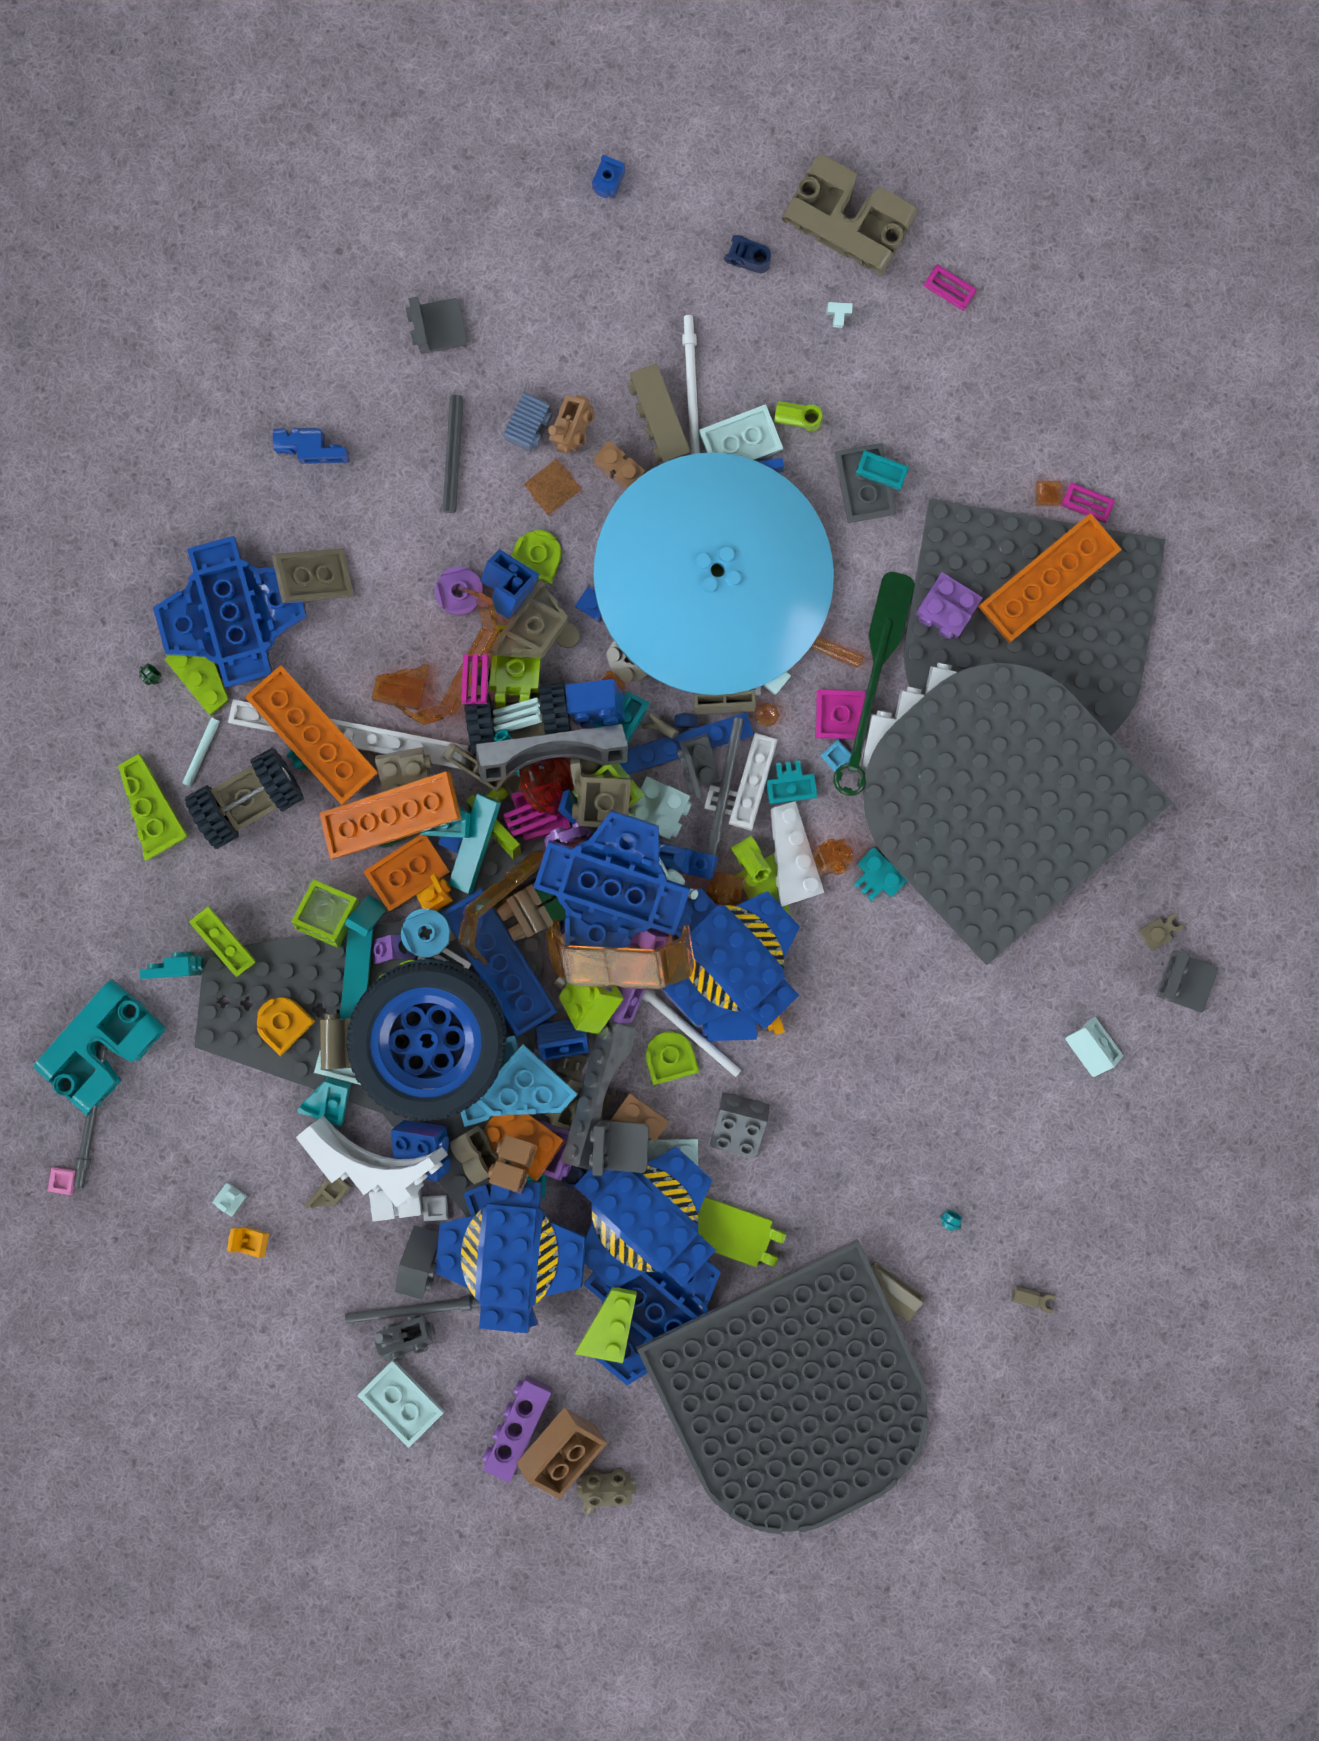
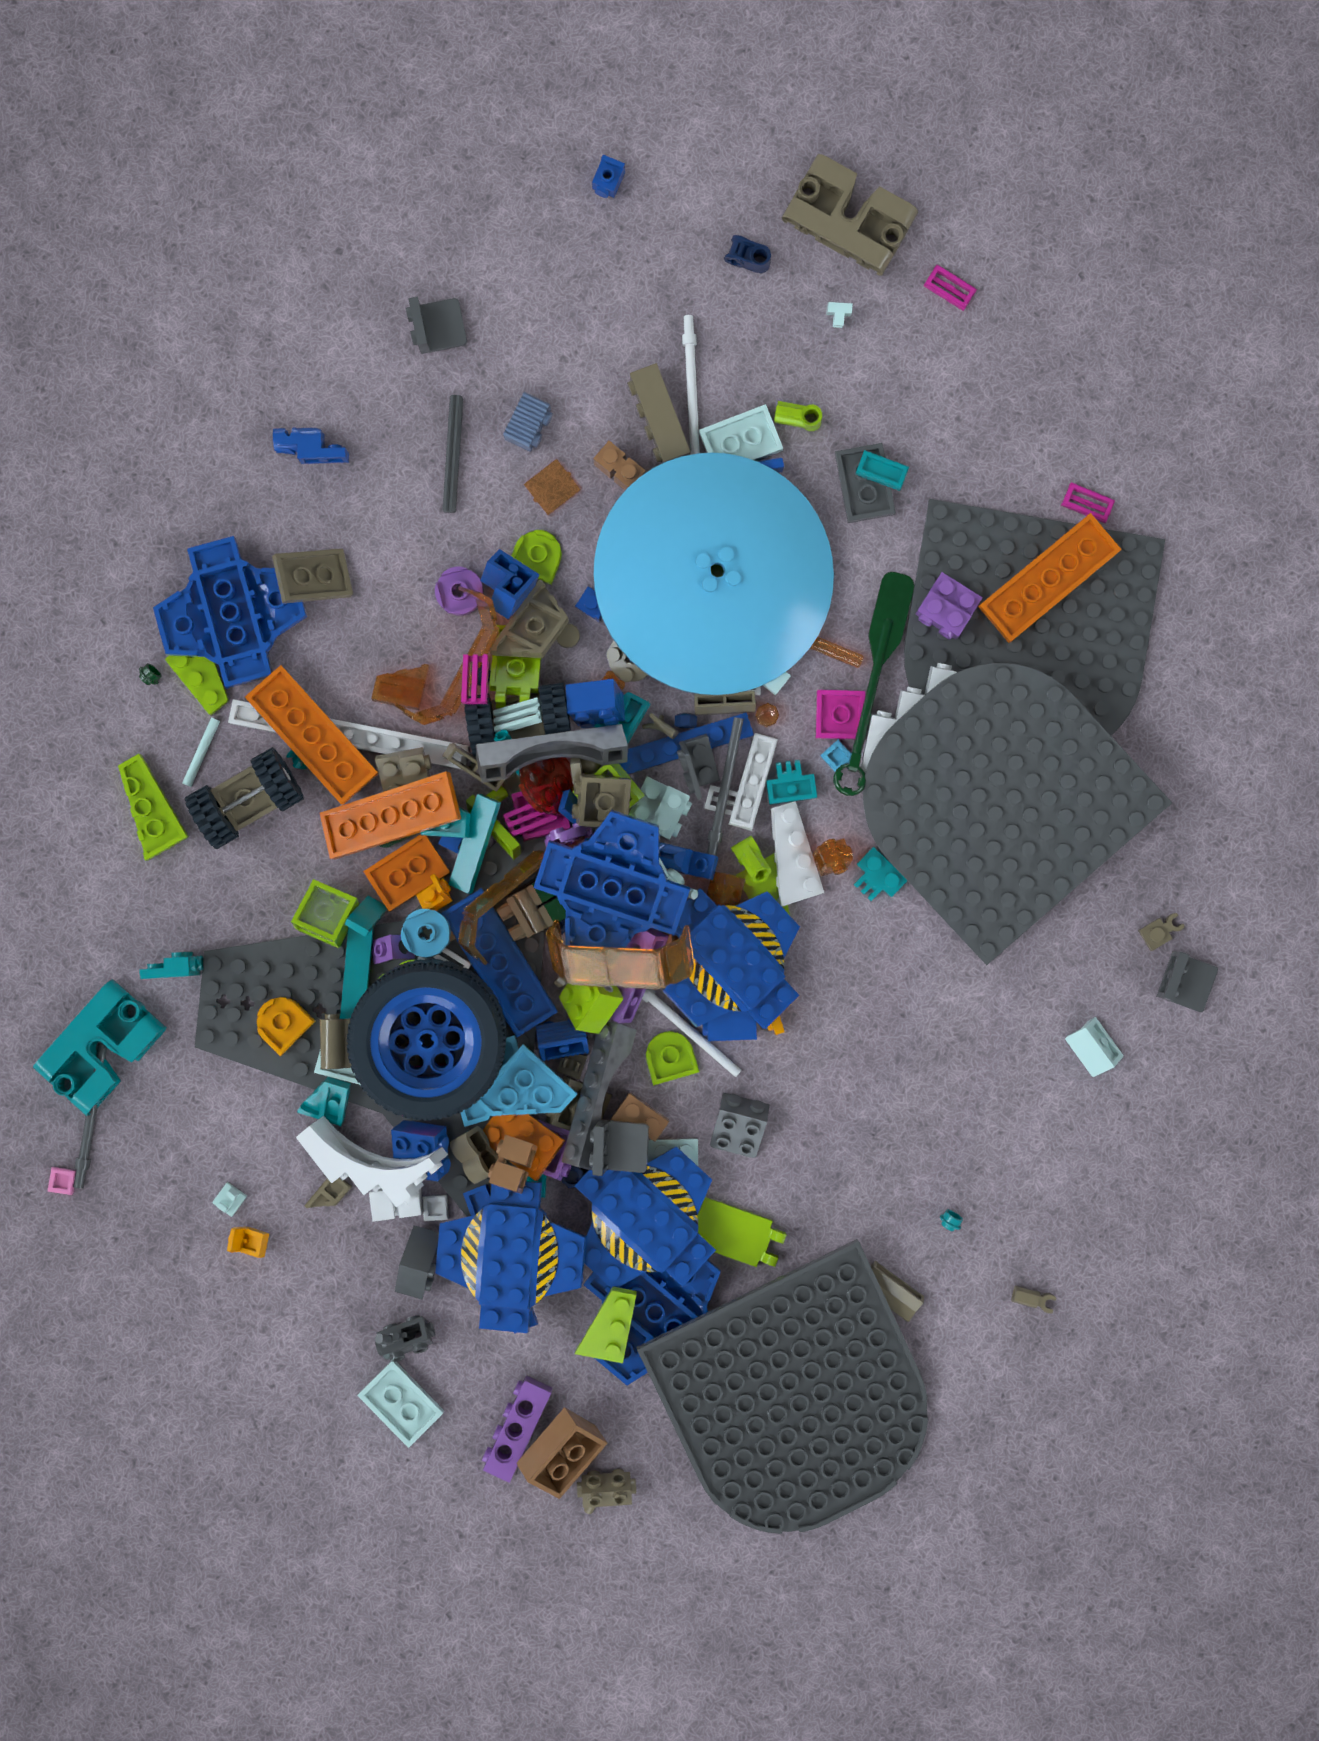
(222, 941): lime piece -> none
(465, 1303): dark grey bar -> none
(571, 424): medium nougat brick -> none
(1047, 493): clear orange tile -> none

